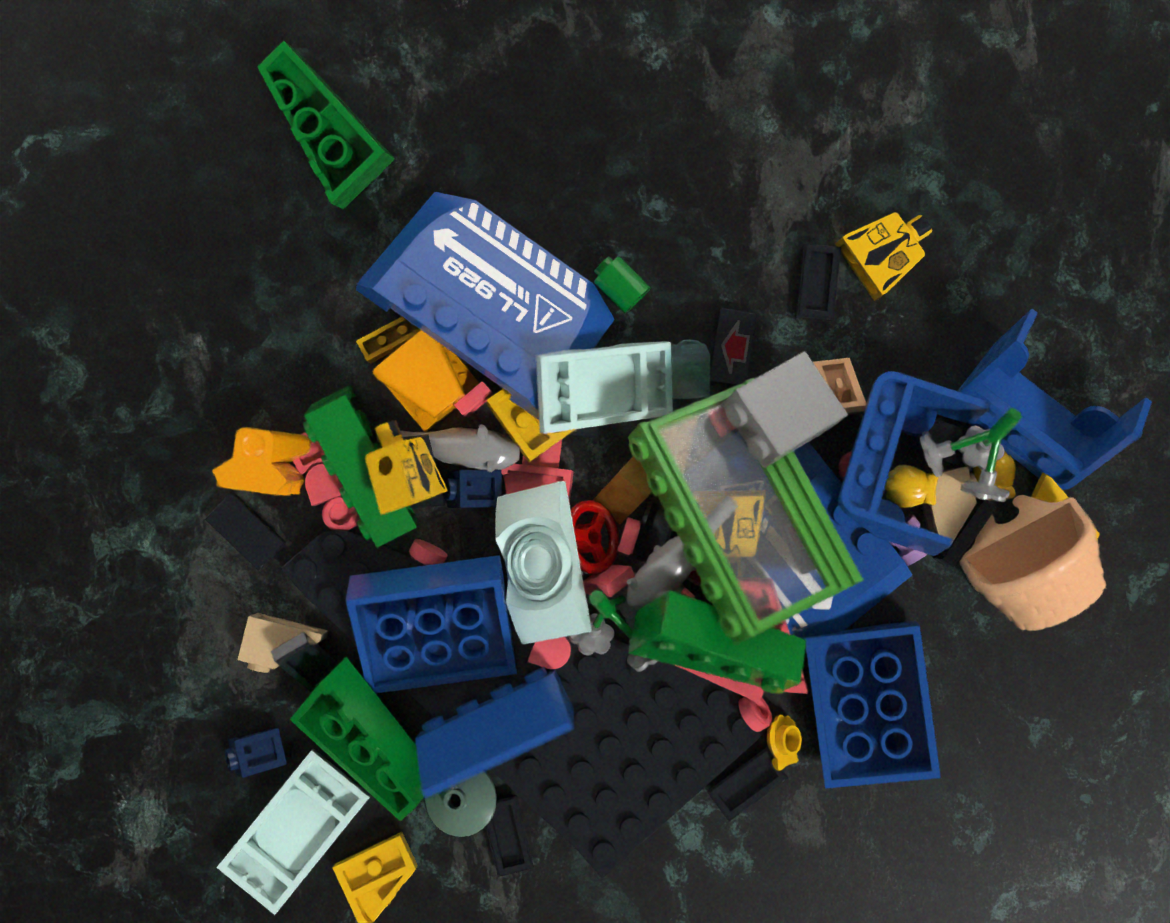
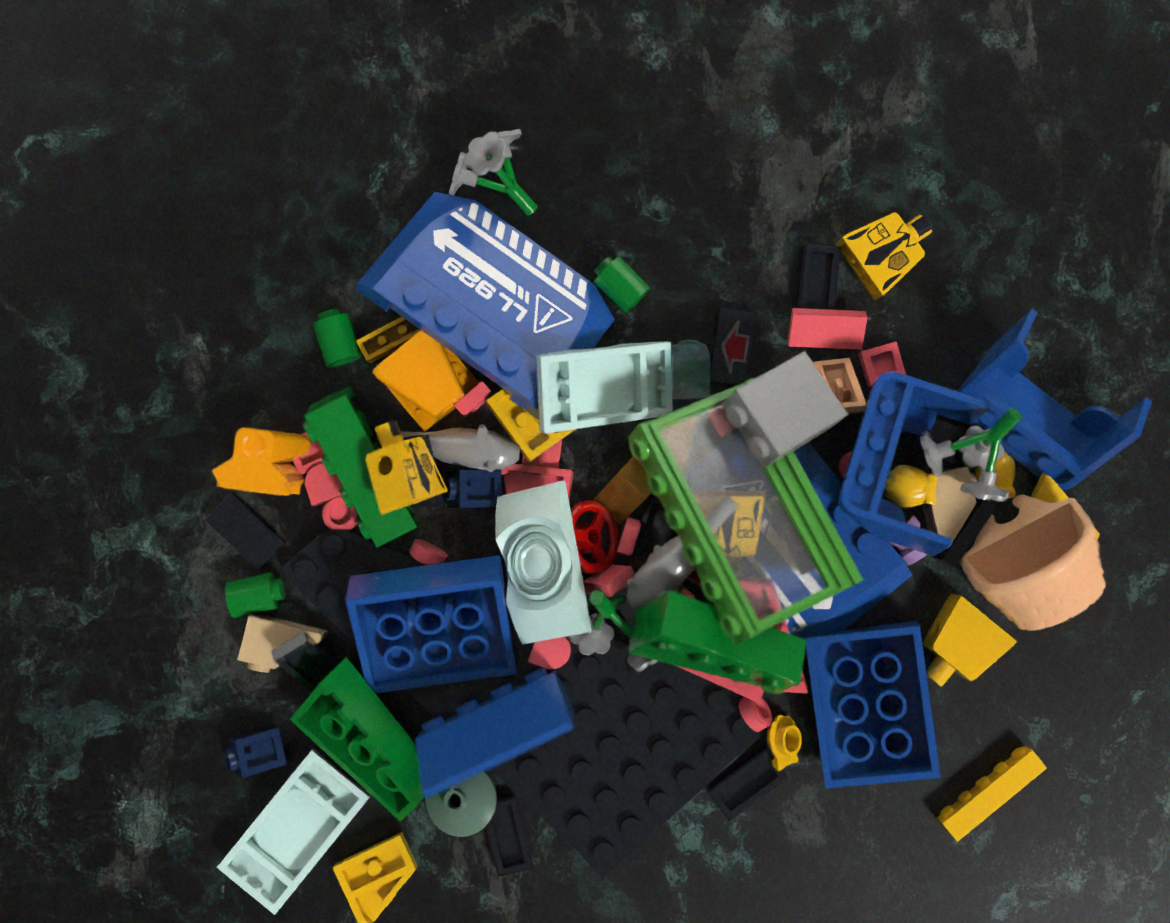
(254, 594): none -> green brick
(331, 135): green wedge -> none
(336, 338): none -> green brick
(490, 154): none -> light grey plant
(827, 328): none -> coral tile
(879, 361): none -> coral tile
(964, 641): none -> yellow torso
(991, 792): none -> yellow piece

